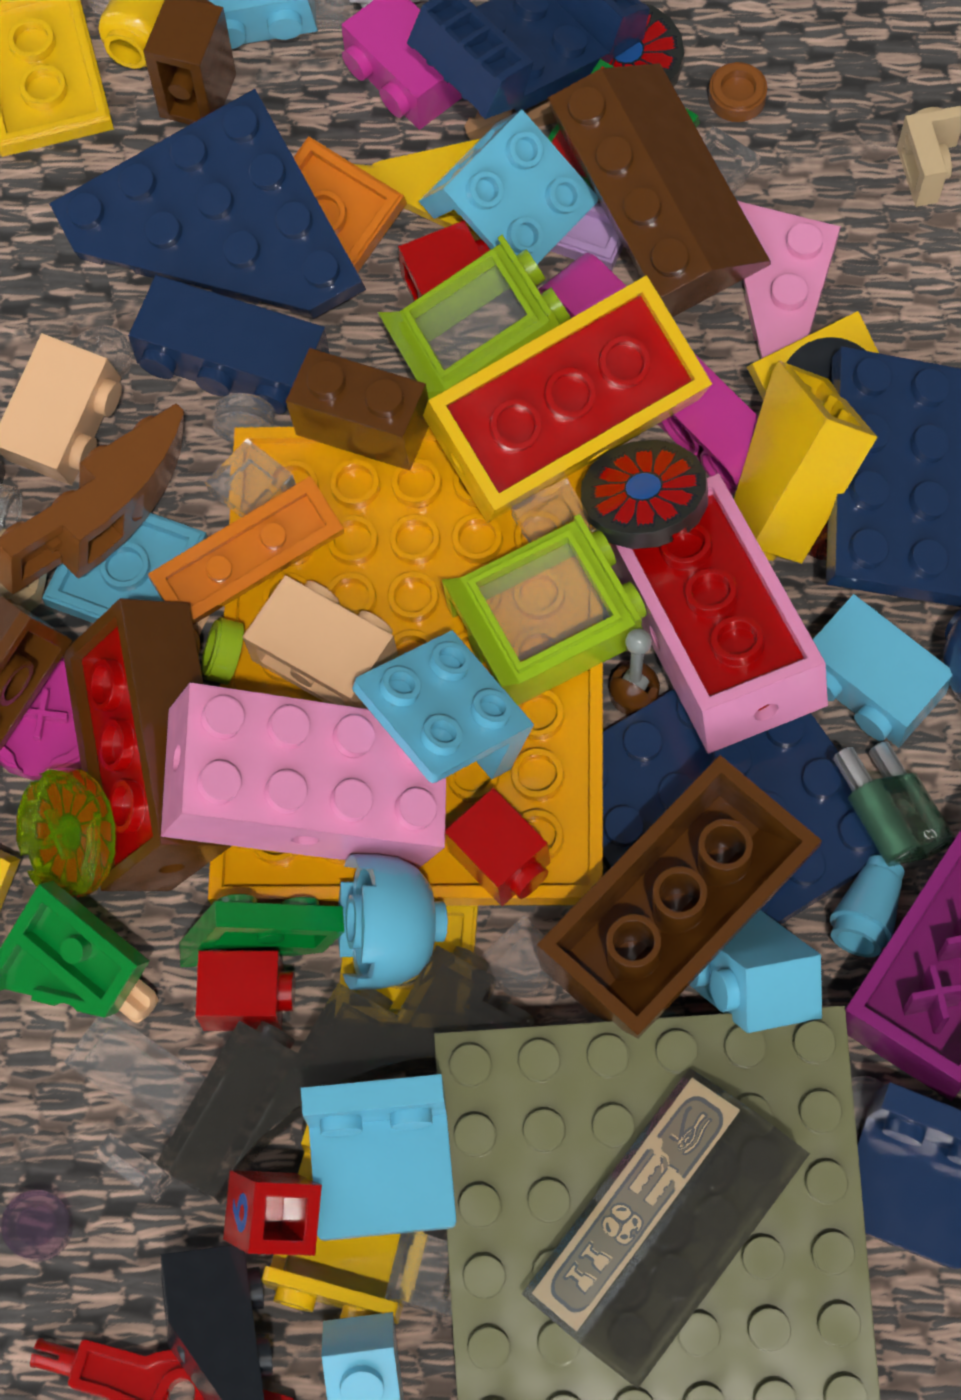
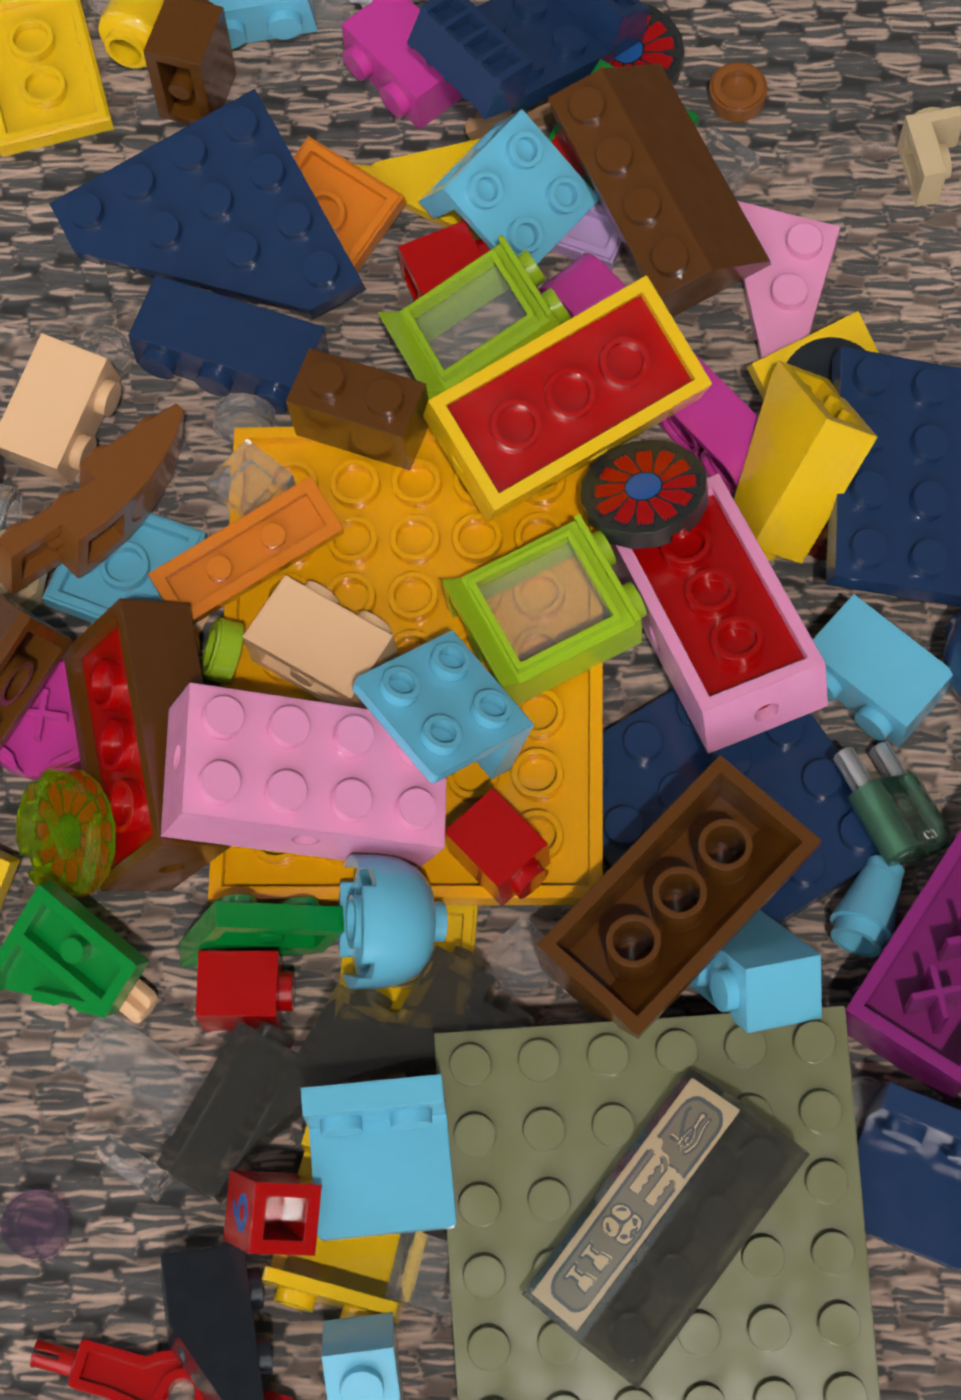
(548, 511): clear tile -> none
(632, 678): hinge -> none

